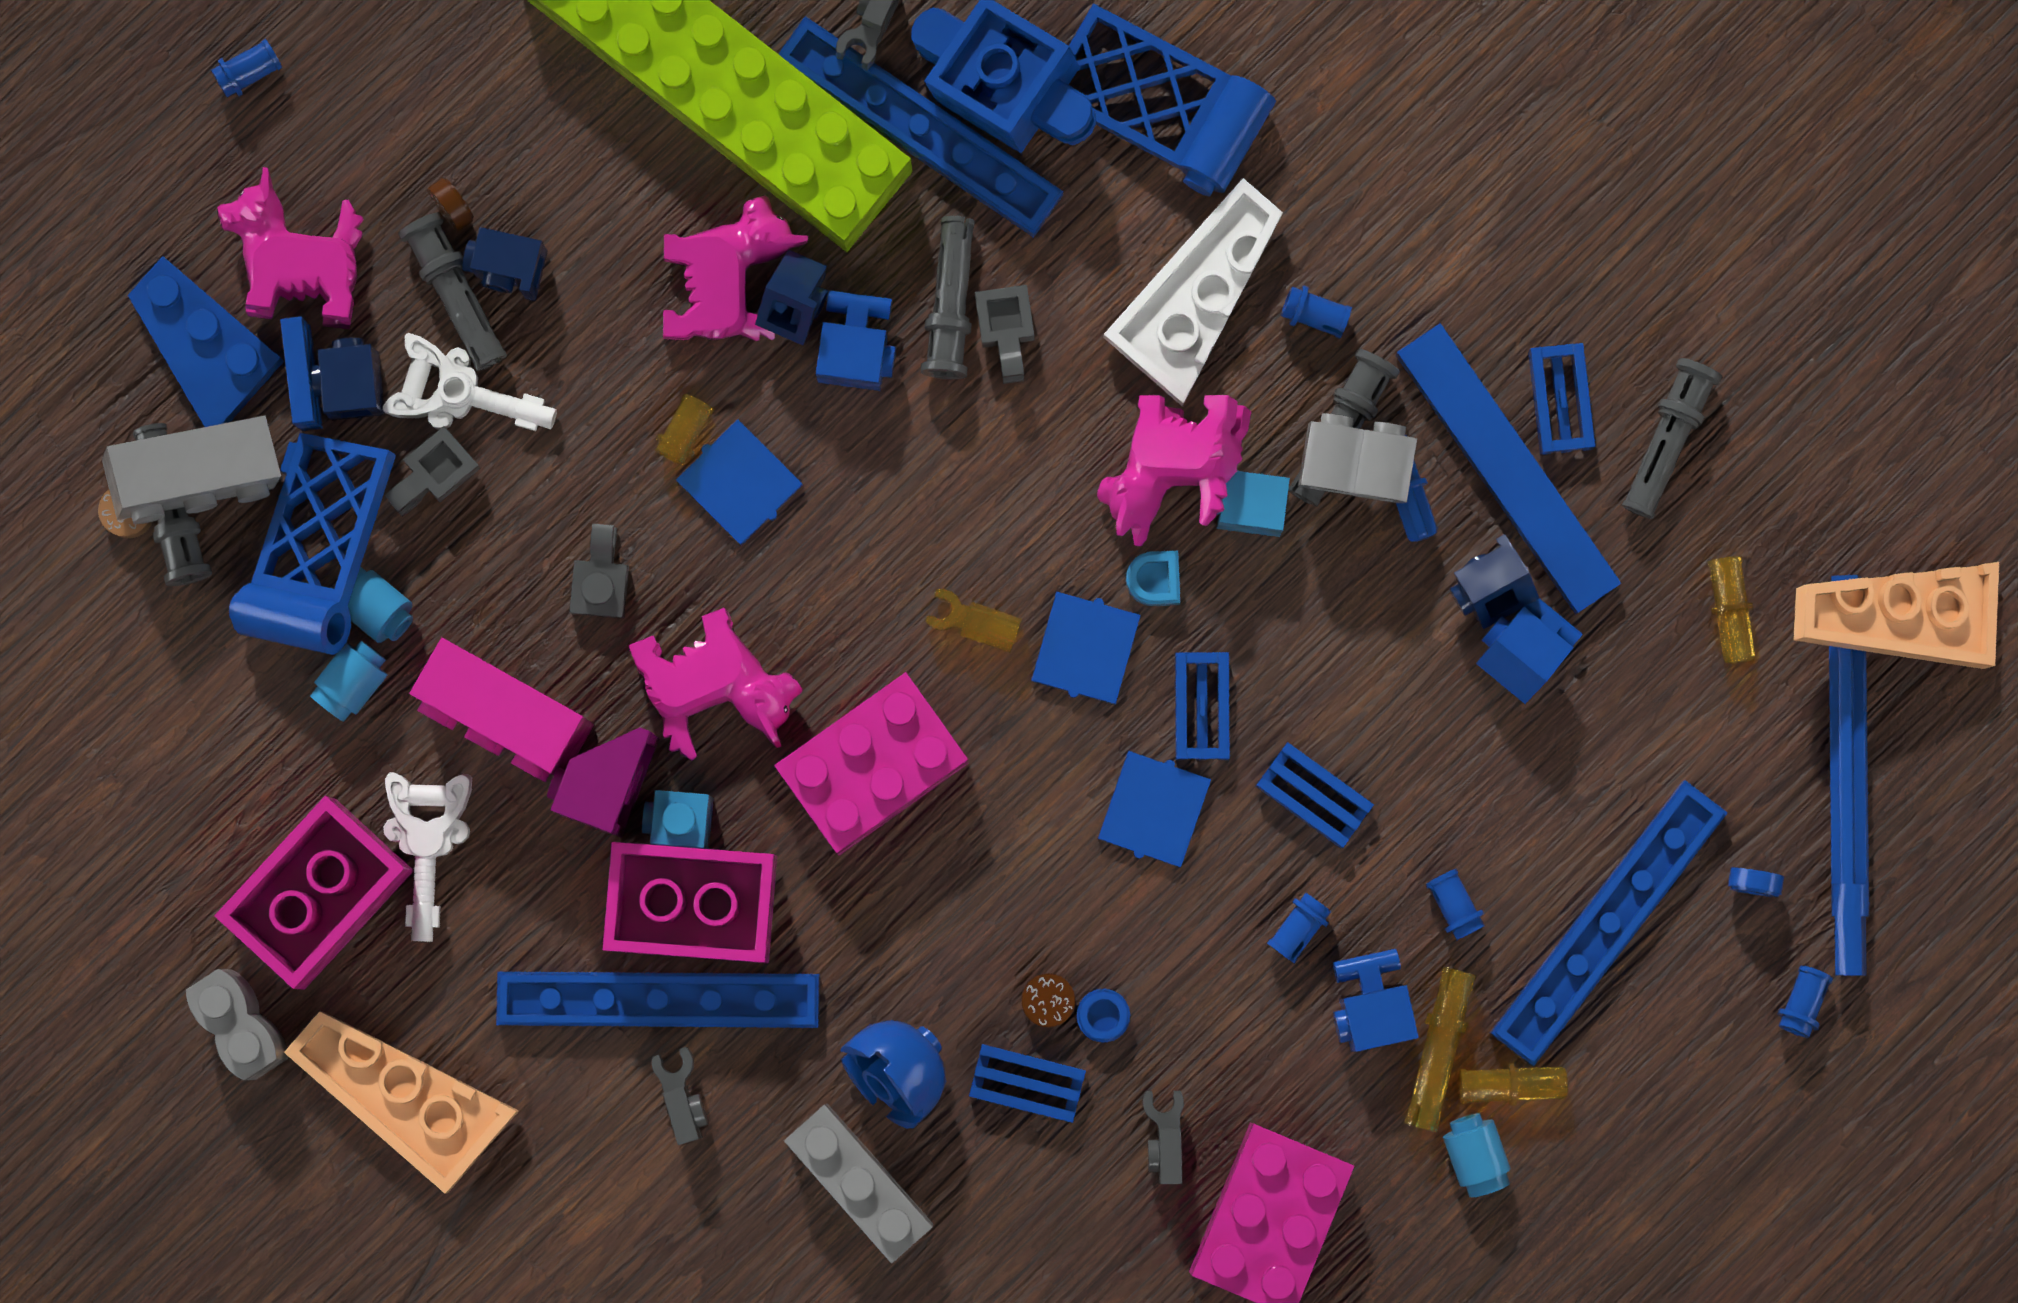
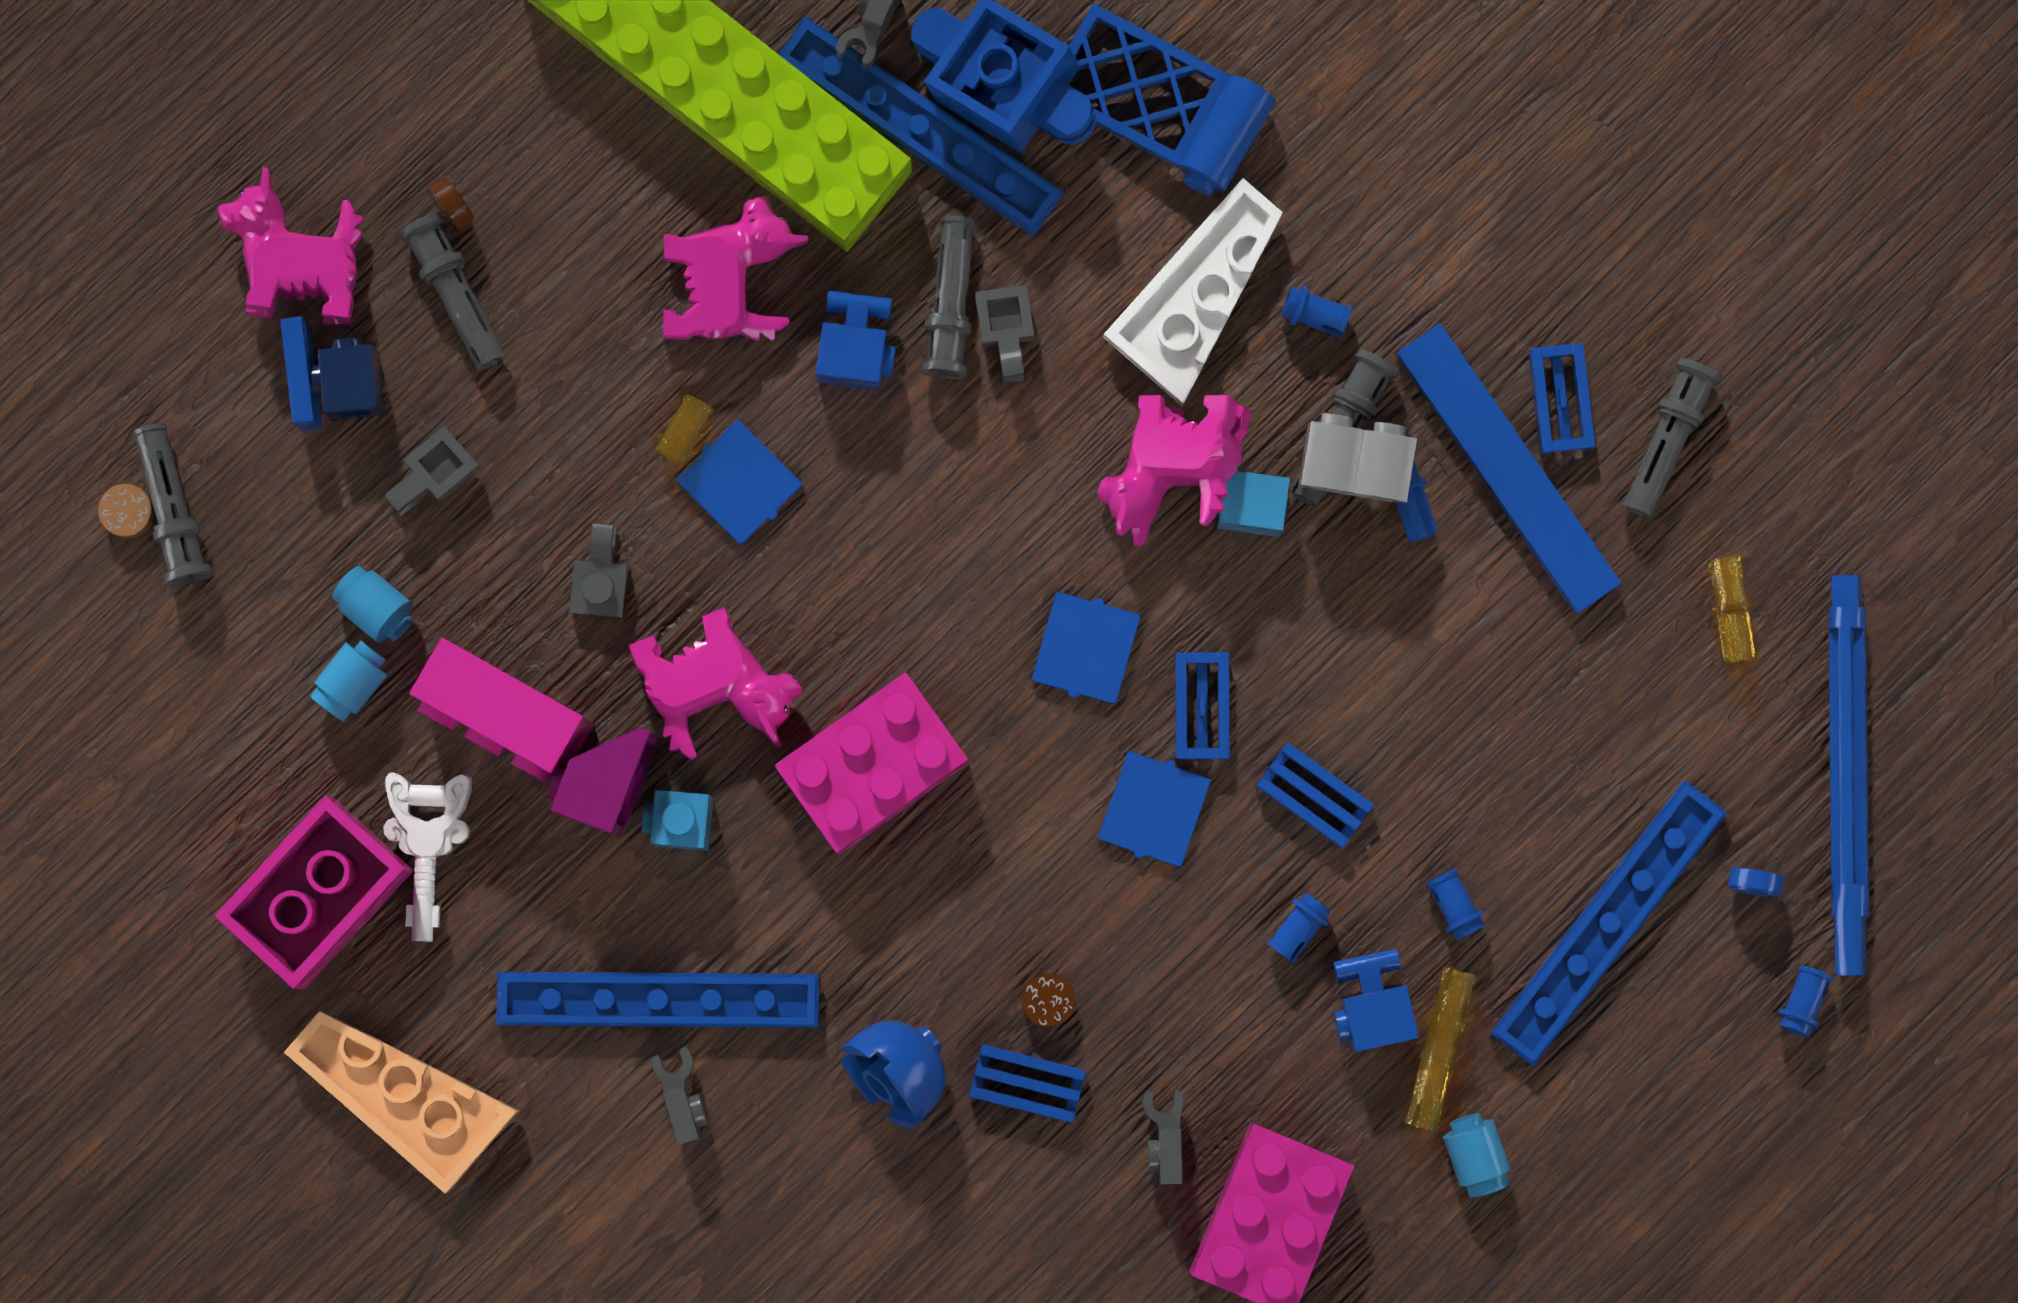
(191, 469): light grey brick -> none
(202, 343): blue wing -> none
(230, 1011): light grey brick -> none
(246, 68): blue pin -> none
(298, 611): blue piece -> none
(457, 391): white piece -> none
(506, 261): dark blue brick -> none
(690, 902): dark pink brick -> none
(793, 297): dark blue brick -> none
(859, 1183): light grey brick -> none
(977, 622): clear yellow bar -> none
(1103, 1015): blue tile -> none
(1155, 578): dark azure tile -> none
(1494, 584): dark blue brick -> none
(1512, 1084): clear yellow axle -> none
(1527, 648): blue brick -> none
(1919, 615): light nougat wing -> none

